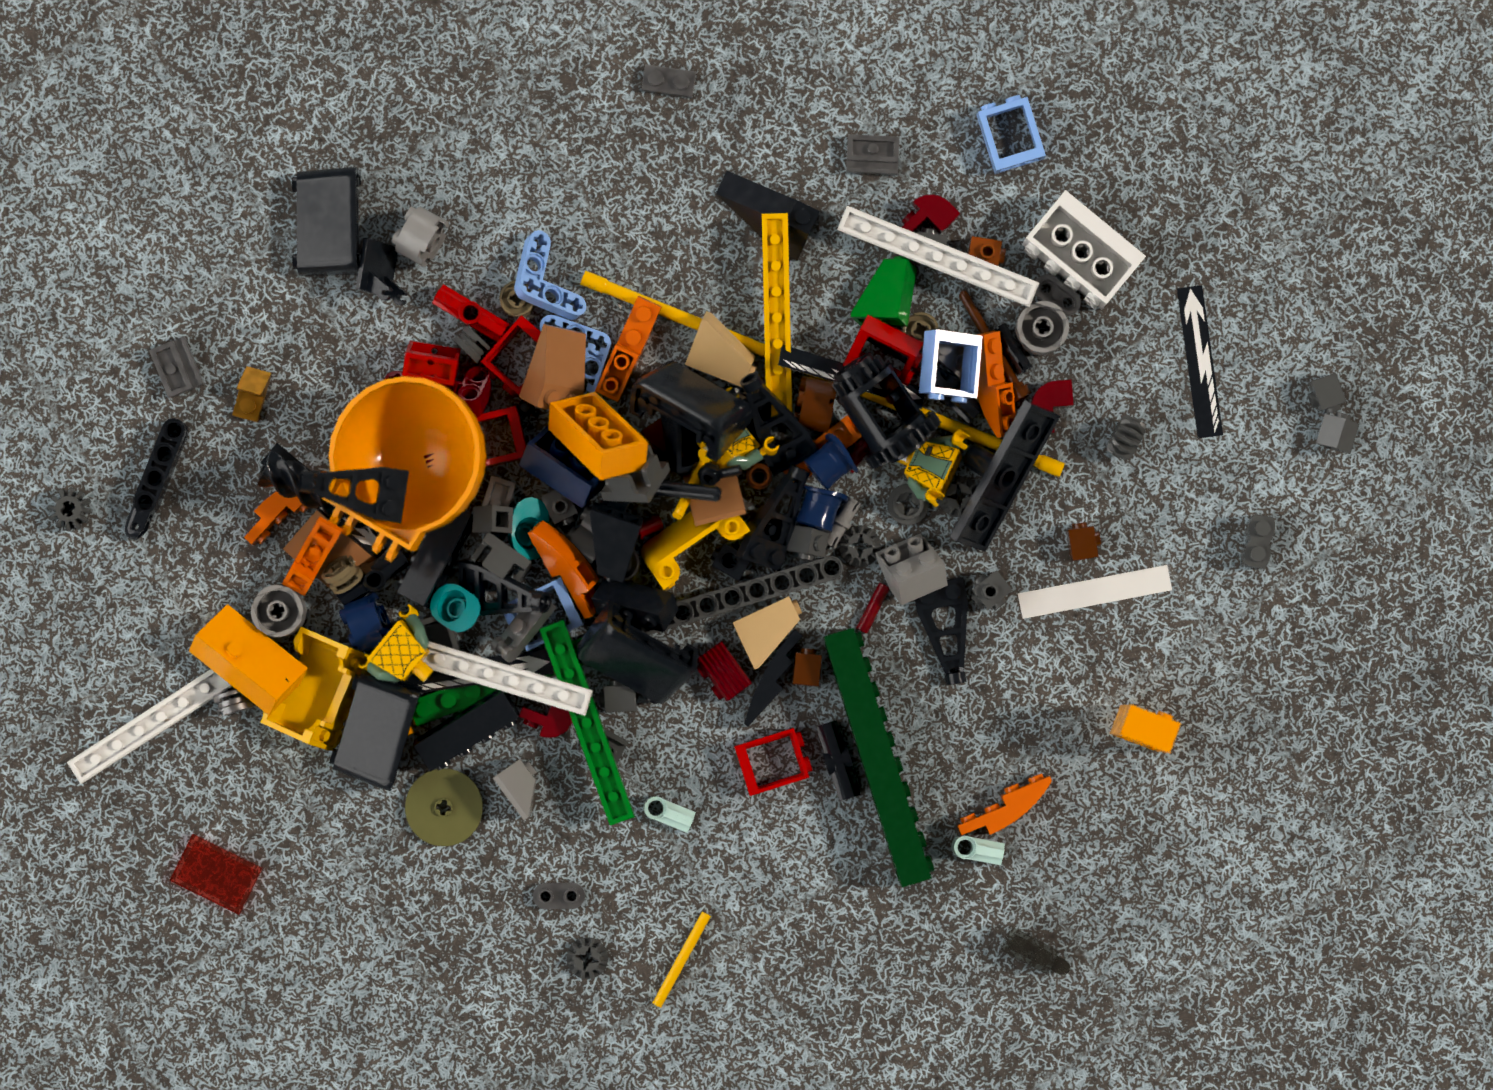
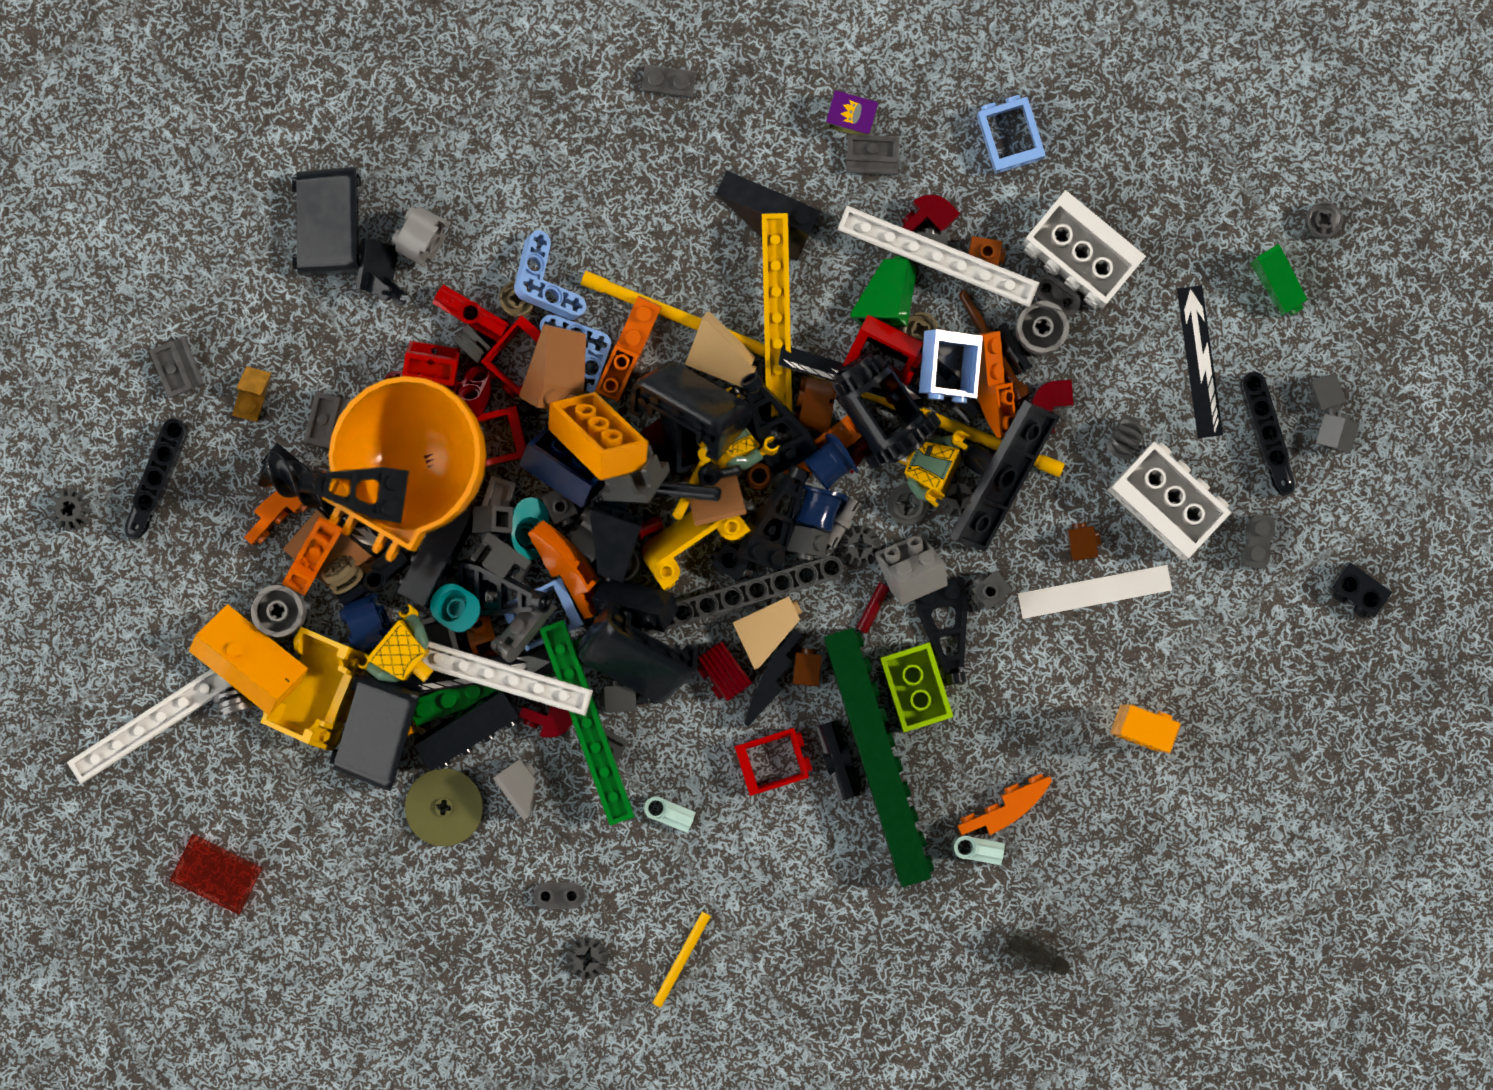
(323, 418): none -> flat silver plate
(481, 636): none -> reddish brown brick
(851, 114): none -> dark purple piece
(916, 687): none -> lime brick
(1157, 513): none -> white brick
(1266, 447): none -> black piece
(1279, 280): none -> green slope
(1323, 220): none -> flat silver wheel
(1362, 584): none -> black brick

